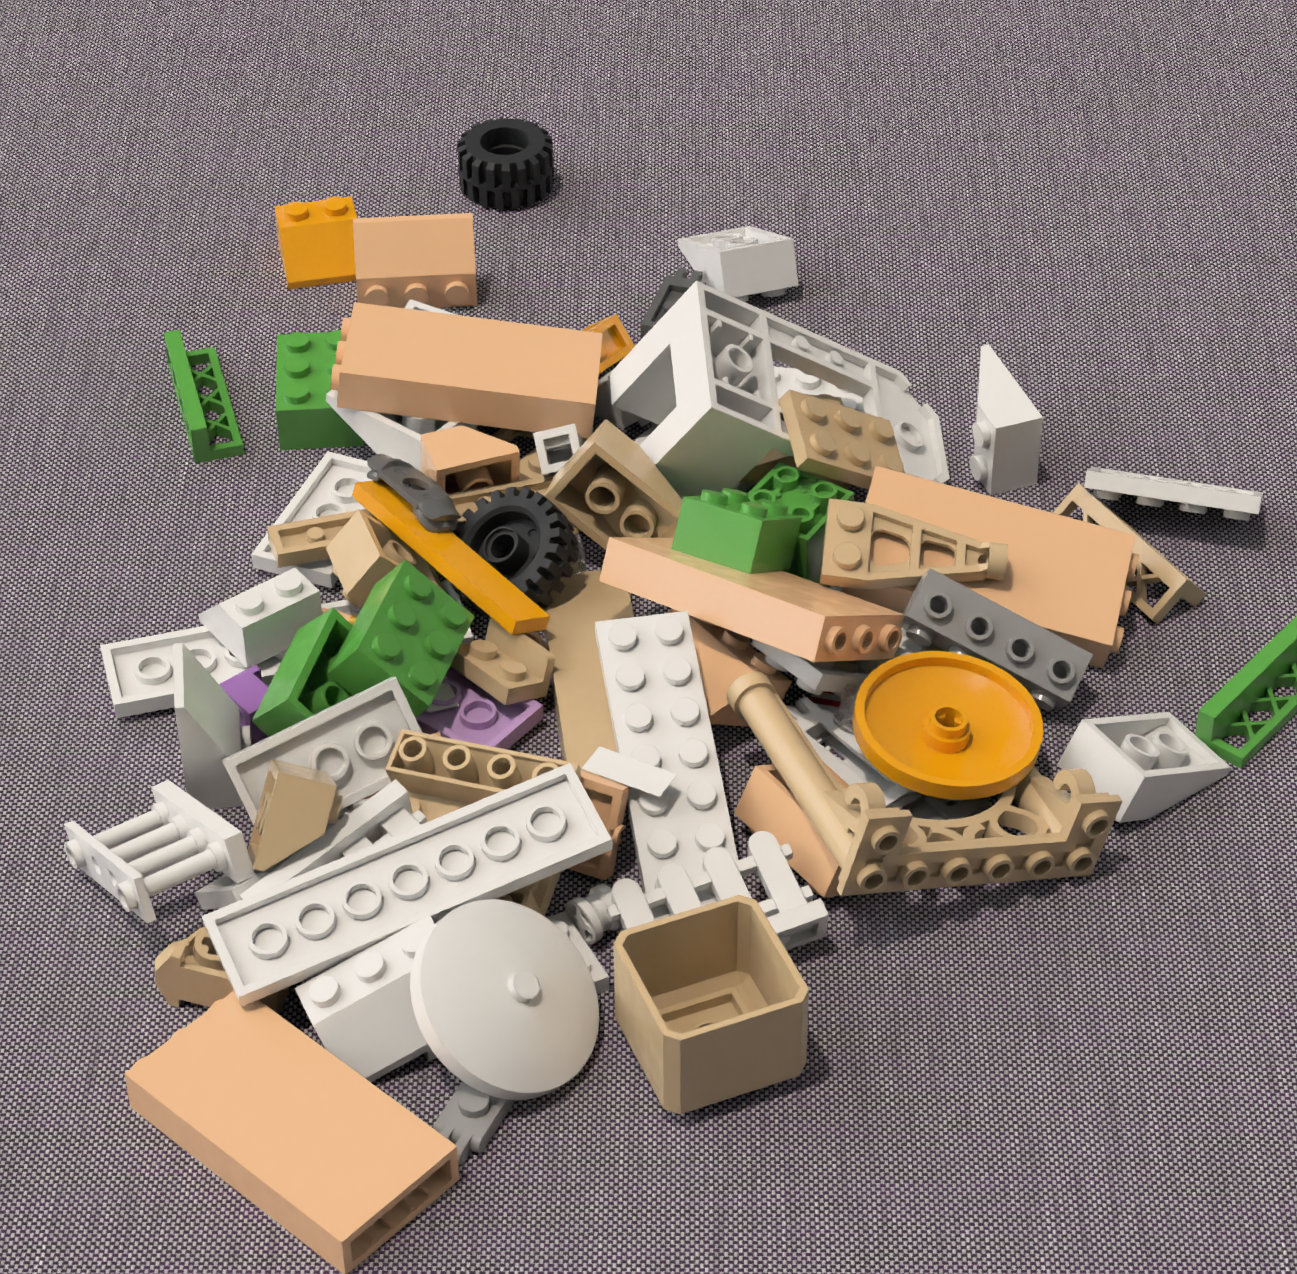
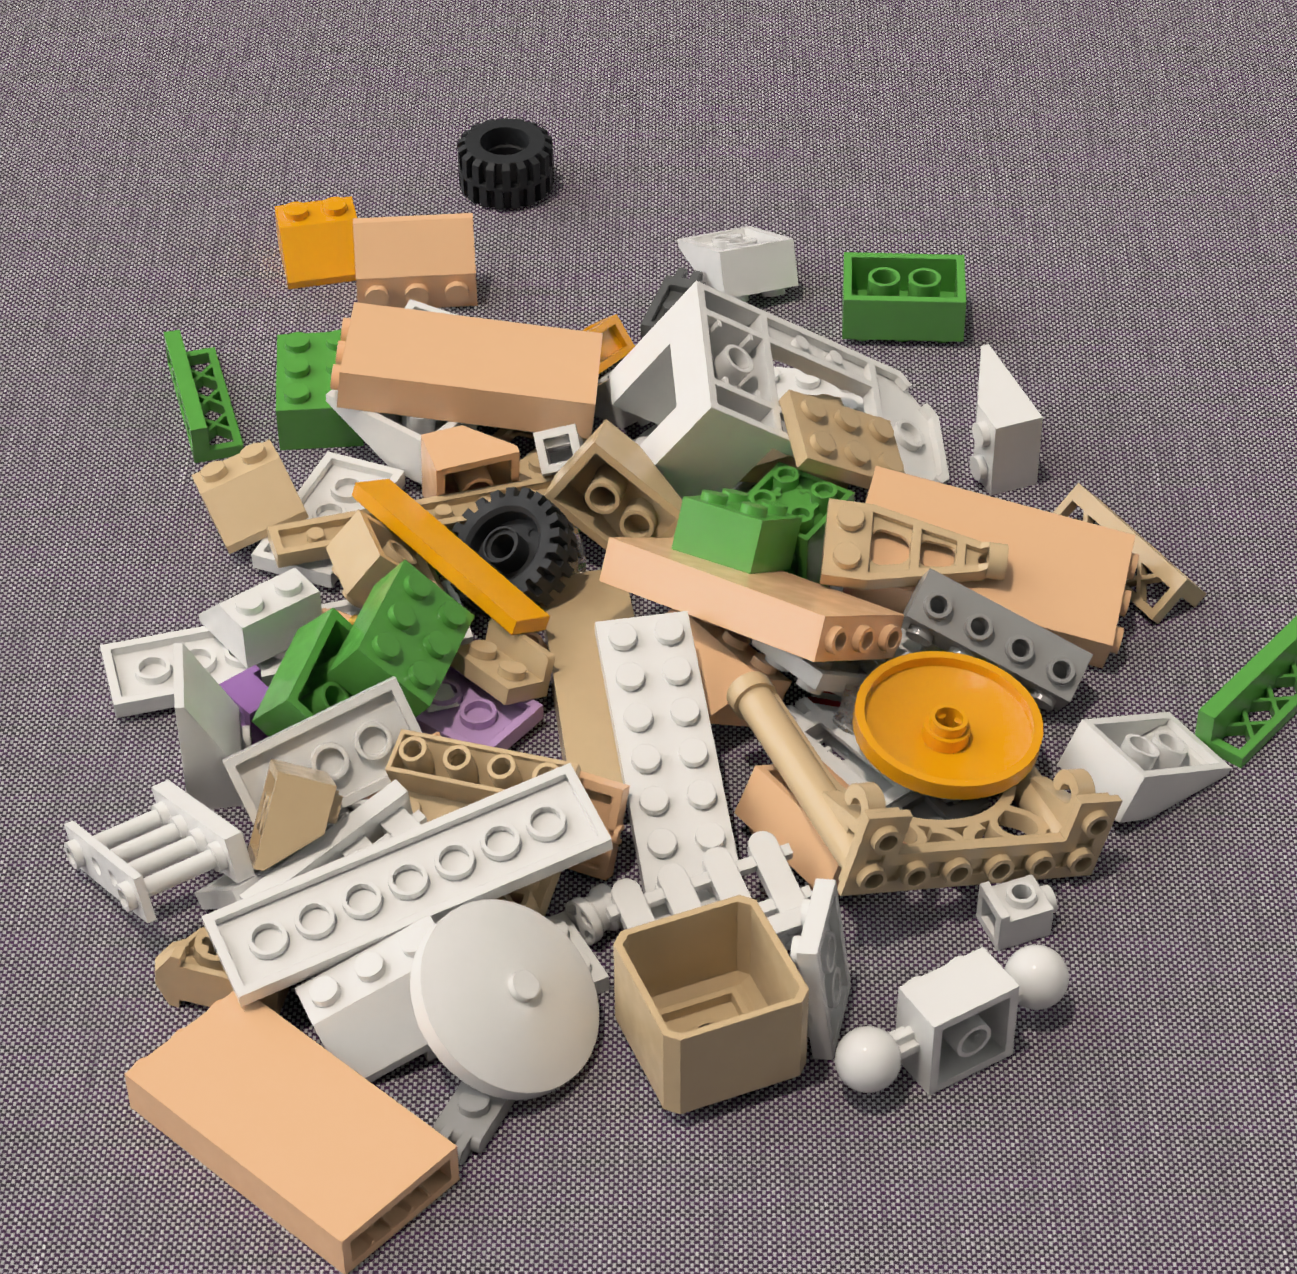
(248, 495): none -> tan slope
(429, 501): dark grey piece -> none
(629, 771): white sticker -> none
(823, 966): none -> white plate
(903, 297): none -> bright green brick
(953, 1020): none -> white brick
(1015, 911): none -> white brick
(1154, 490): white plate -> none

